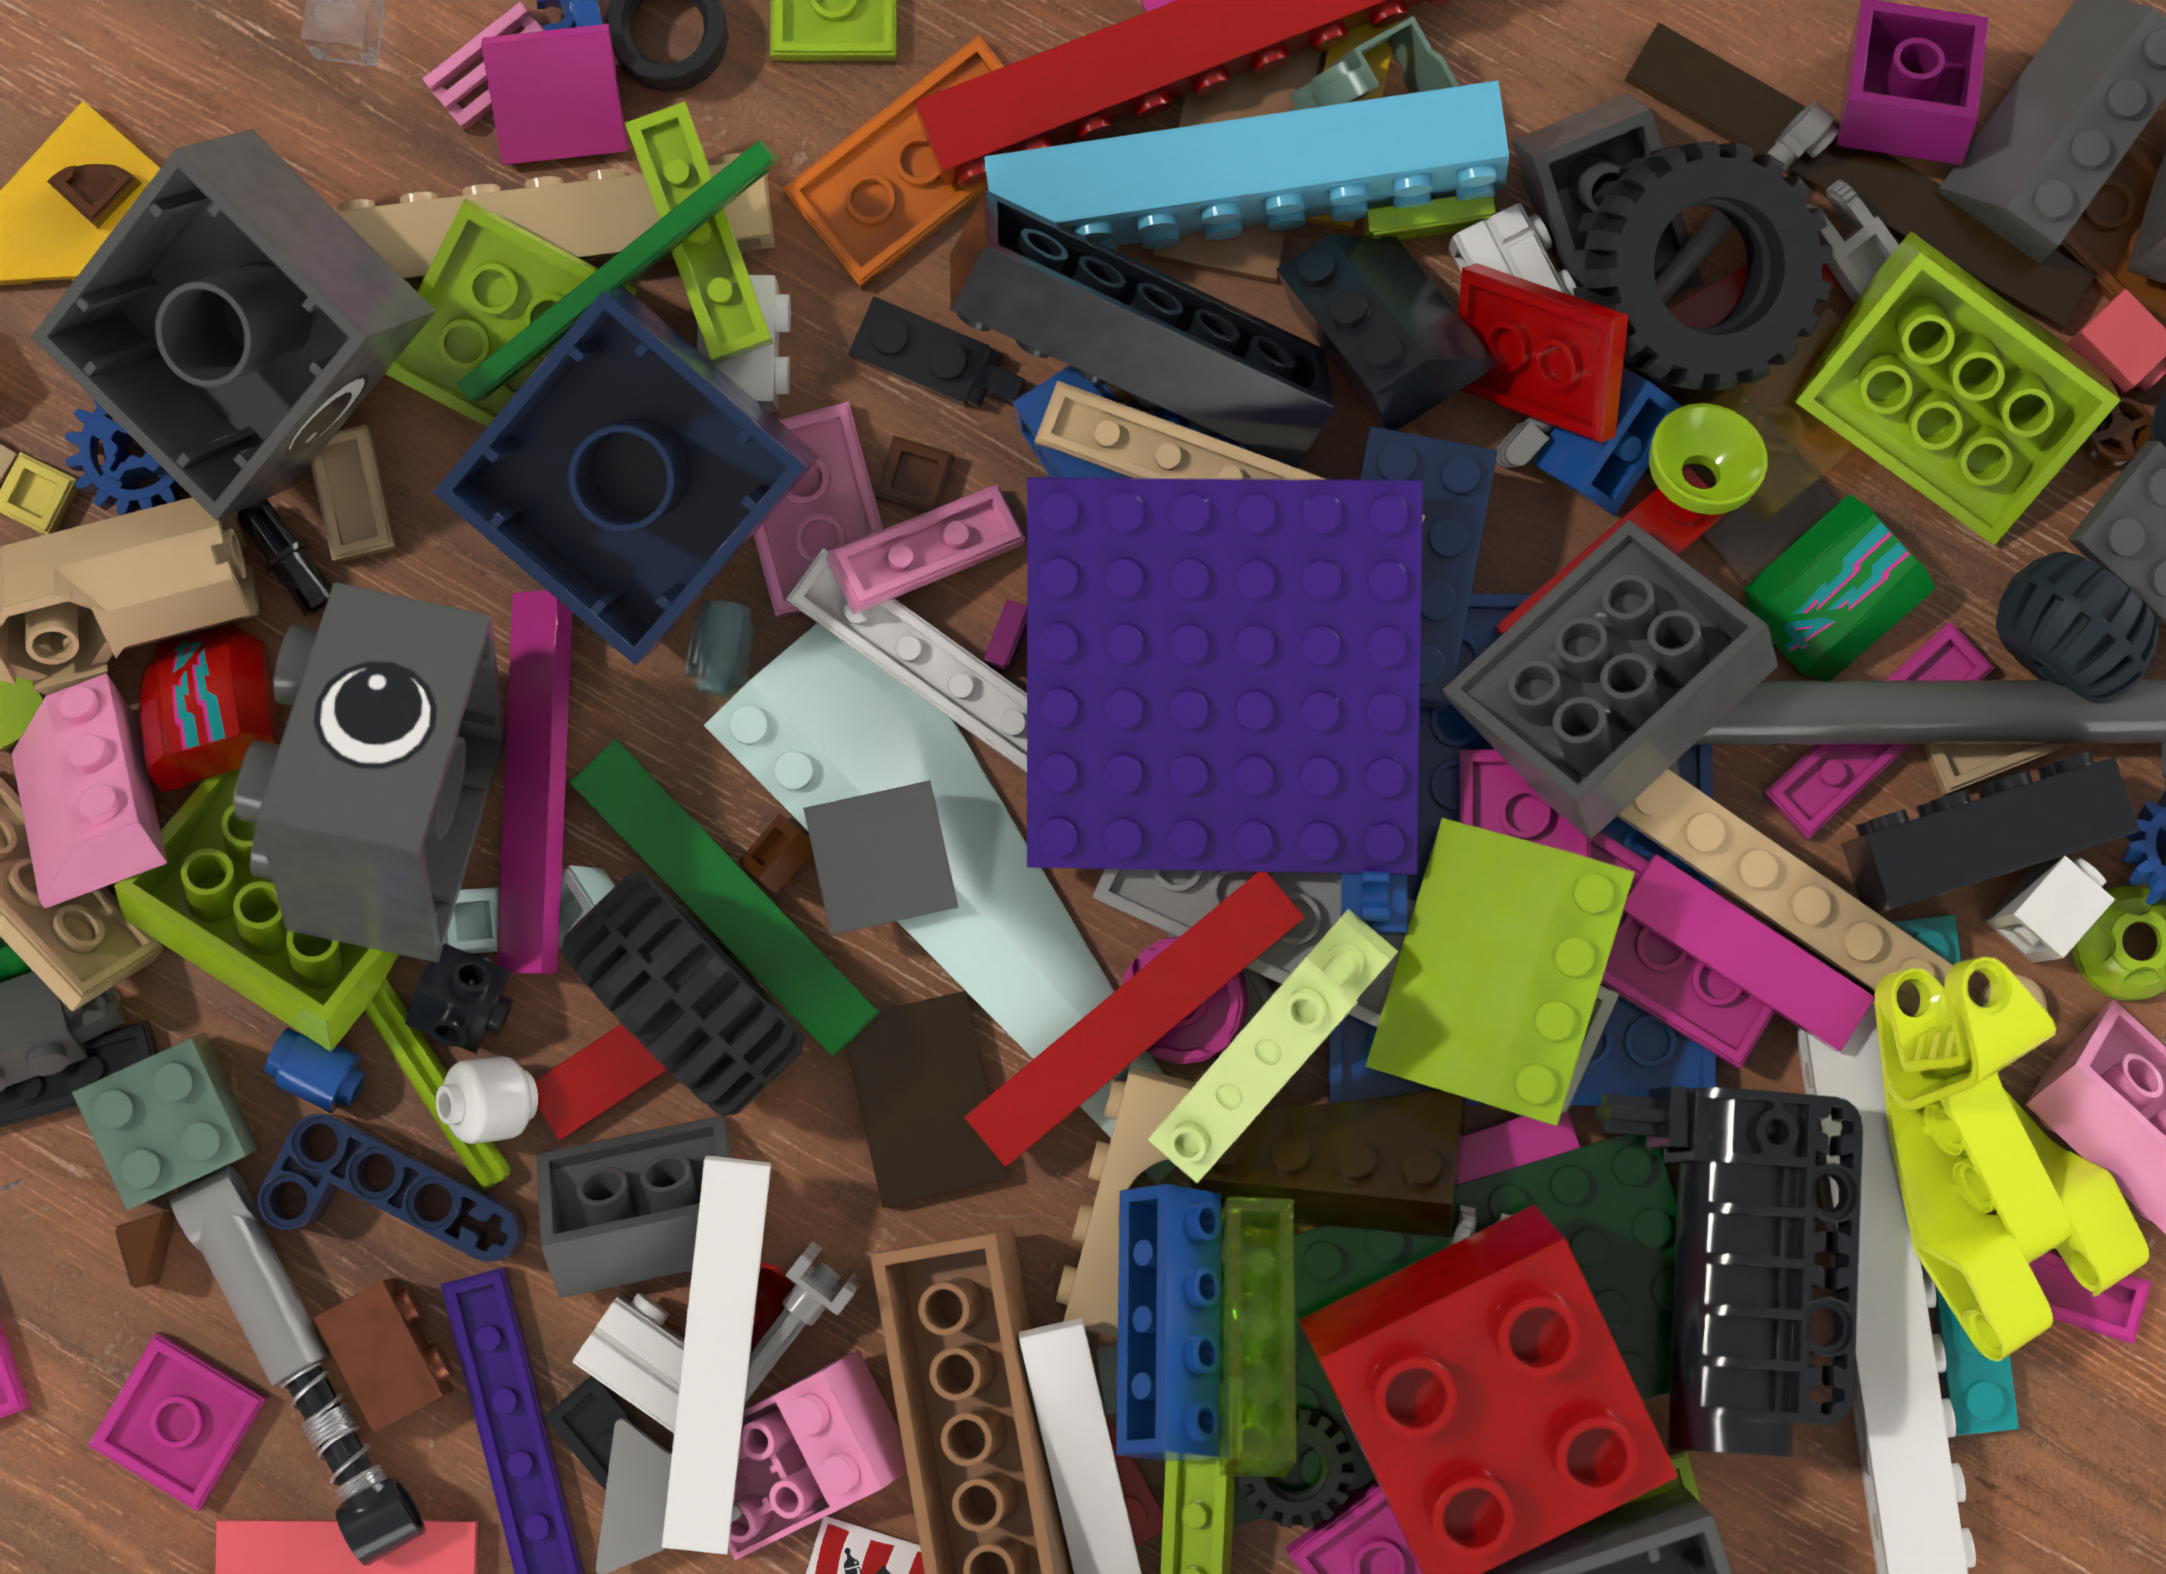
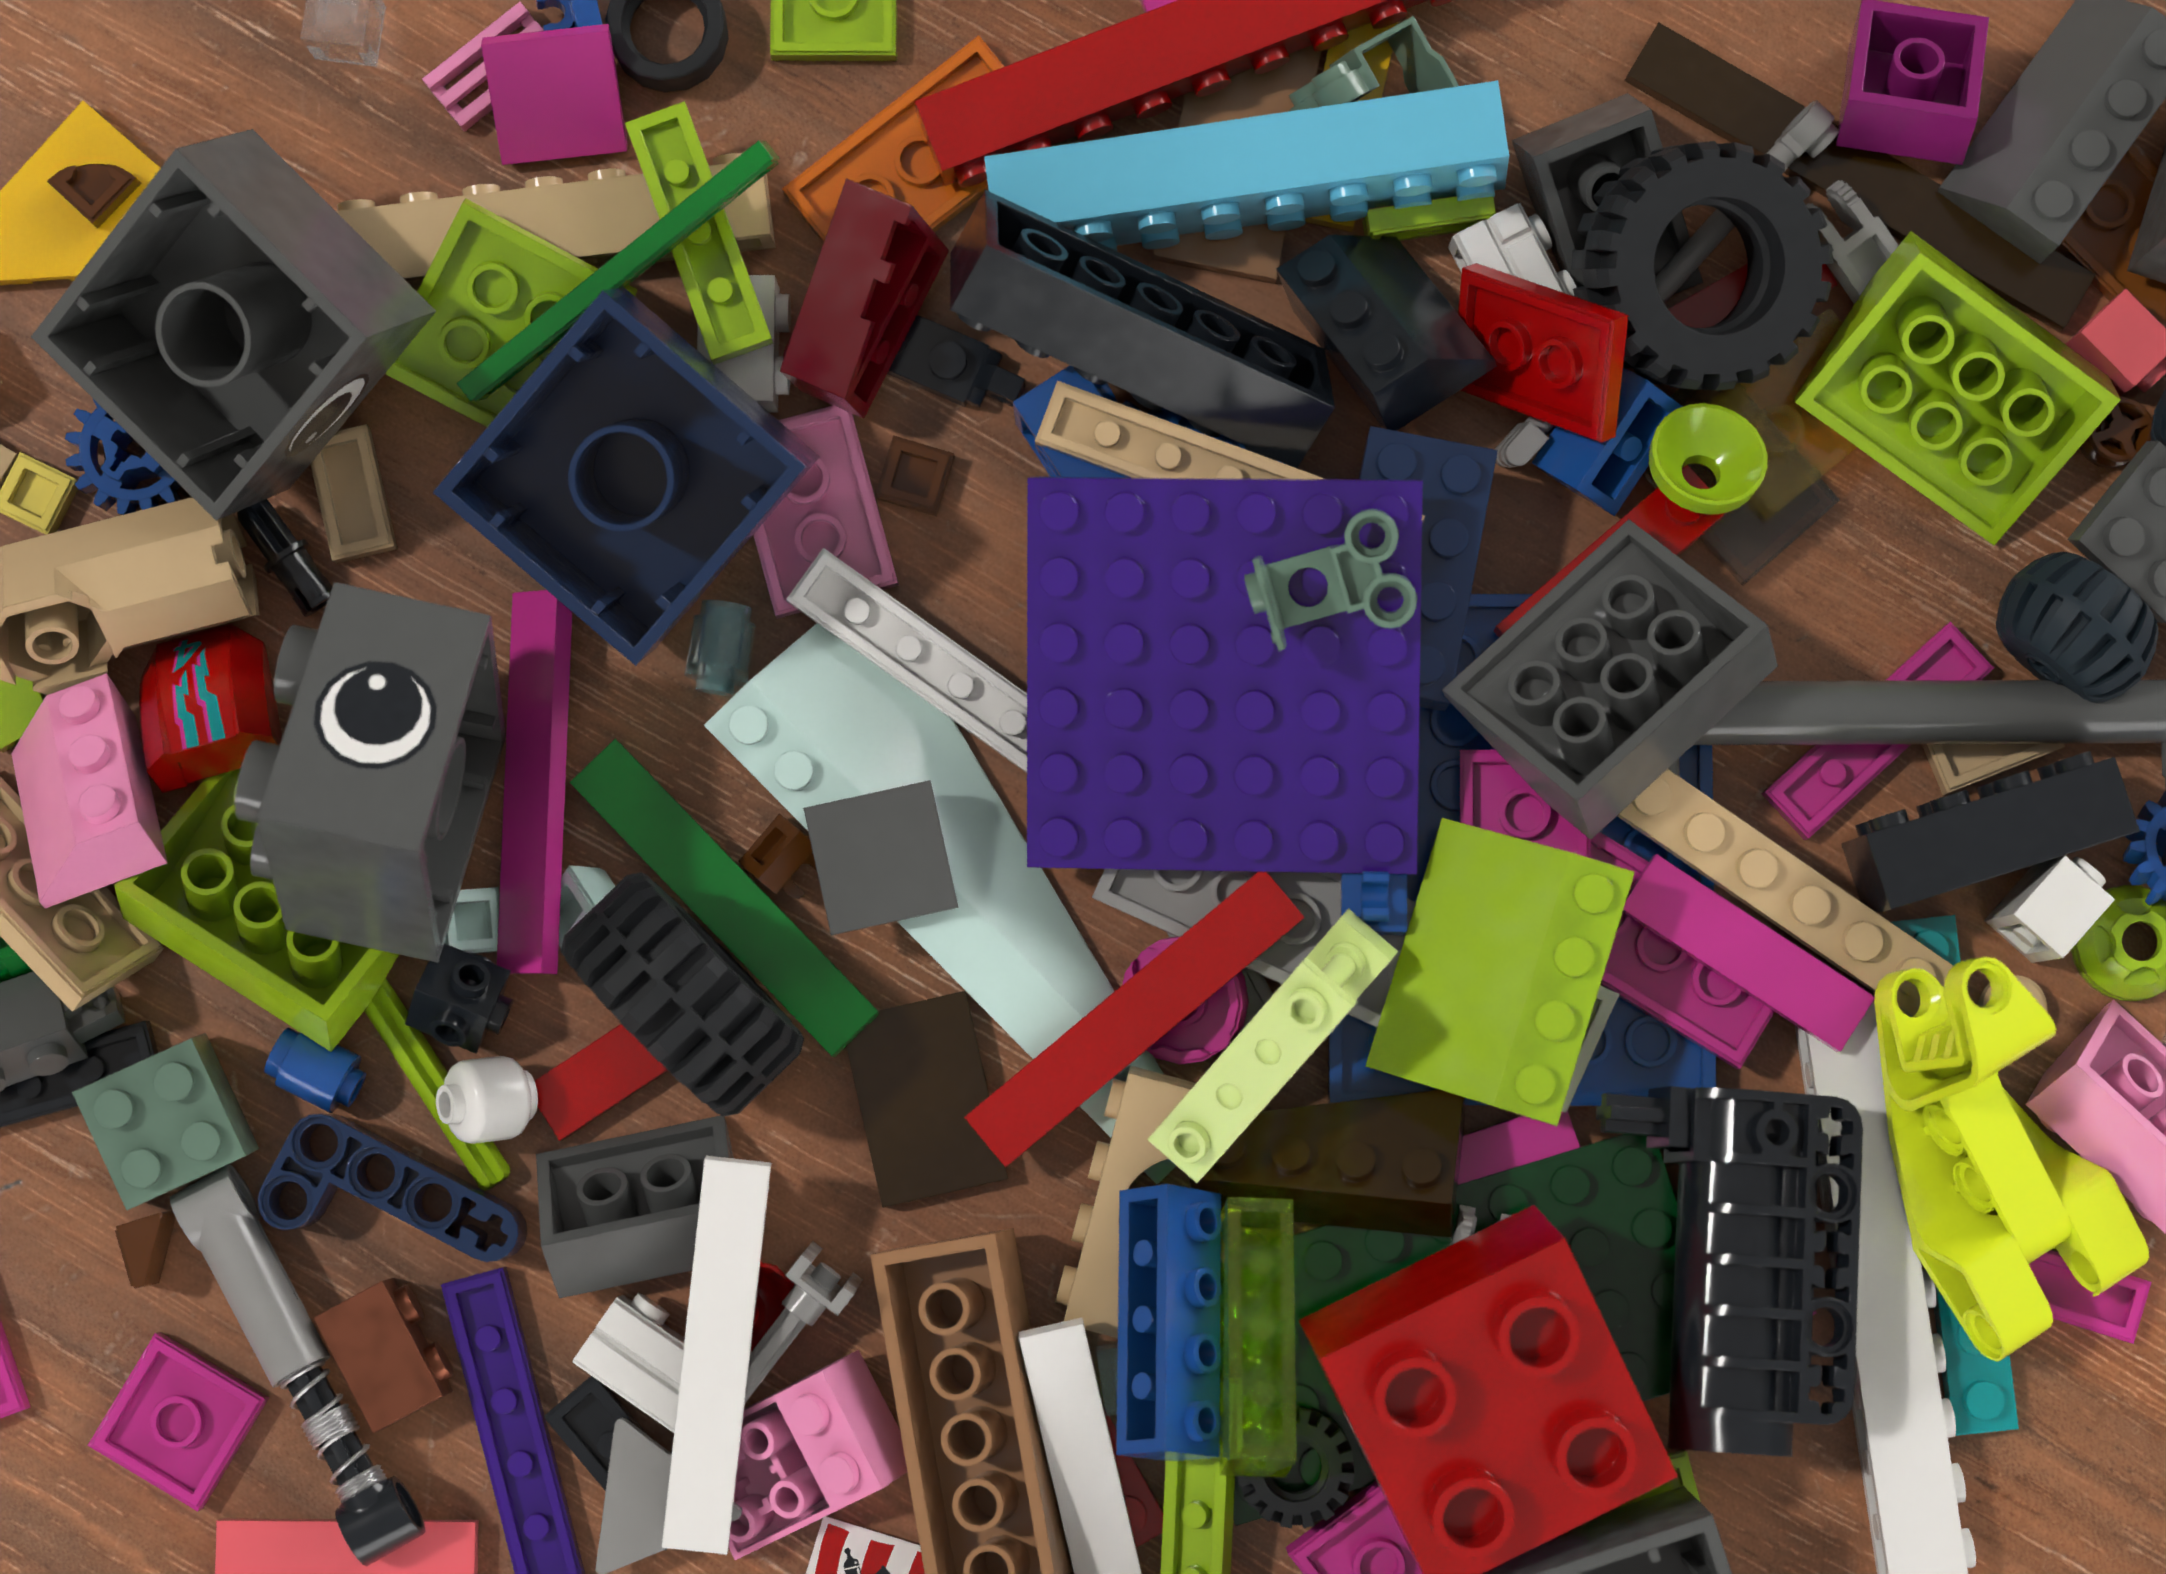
(861, 298): none -> dark red wedge
(925, 549): bright pink tile -> none
(1007, 636): magenta tile -> none
(1351, 575): none -> sand green piece
(1837, 590): green slope -> none

